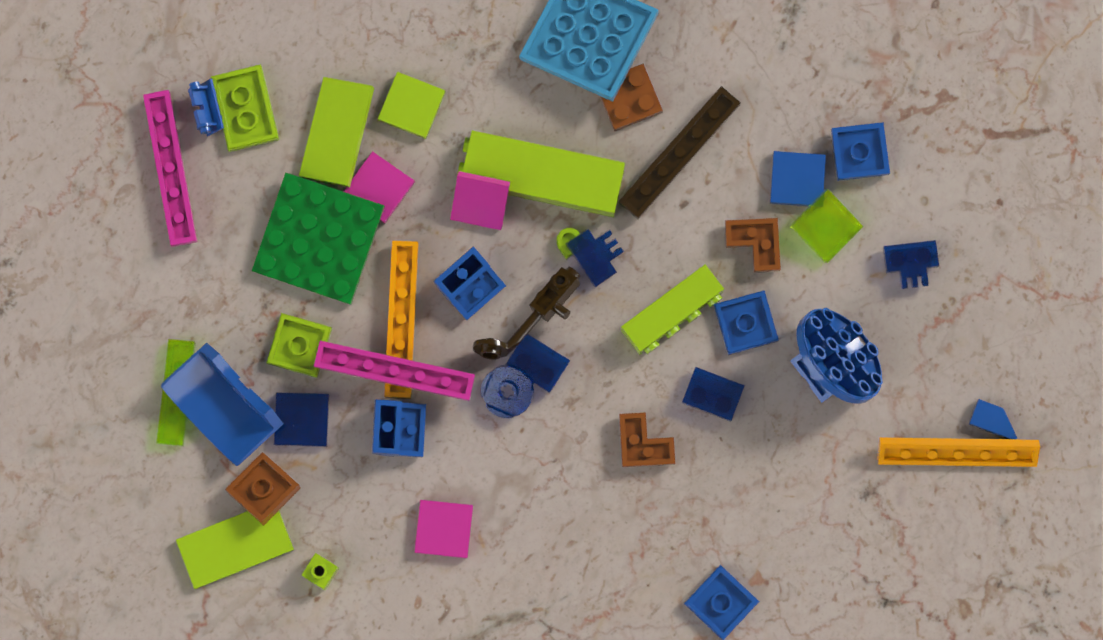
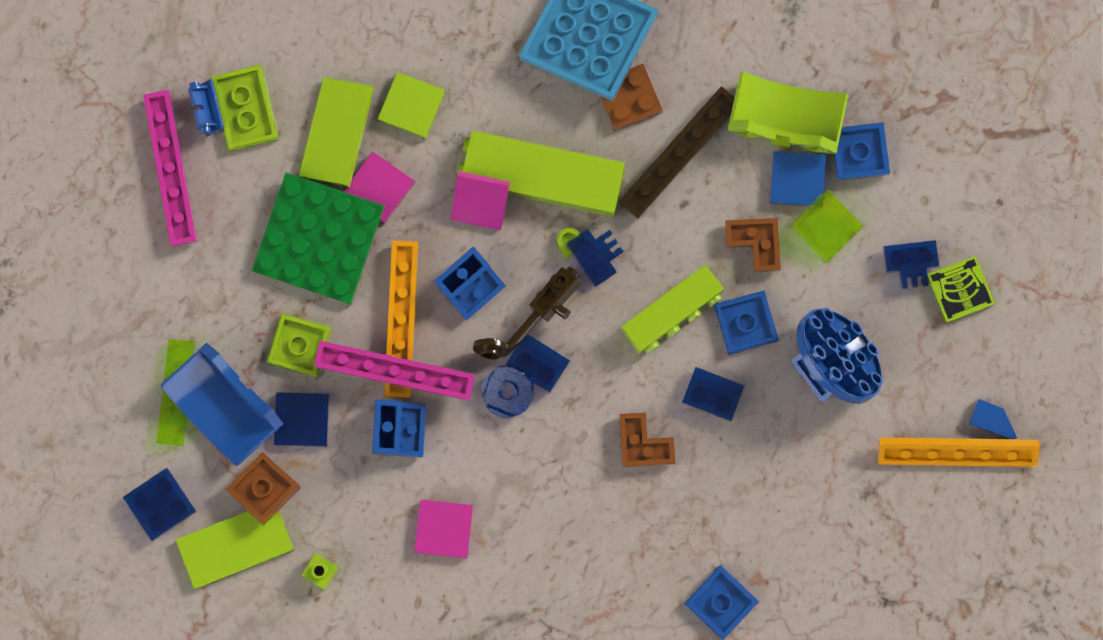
(159, 504): none -> clear blue plate
(787, 114): none -> lime panel
(960, 289): none -> tile

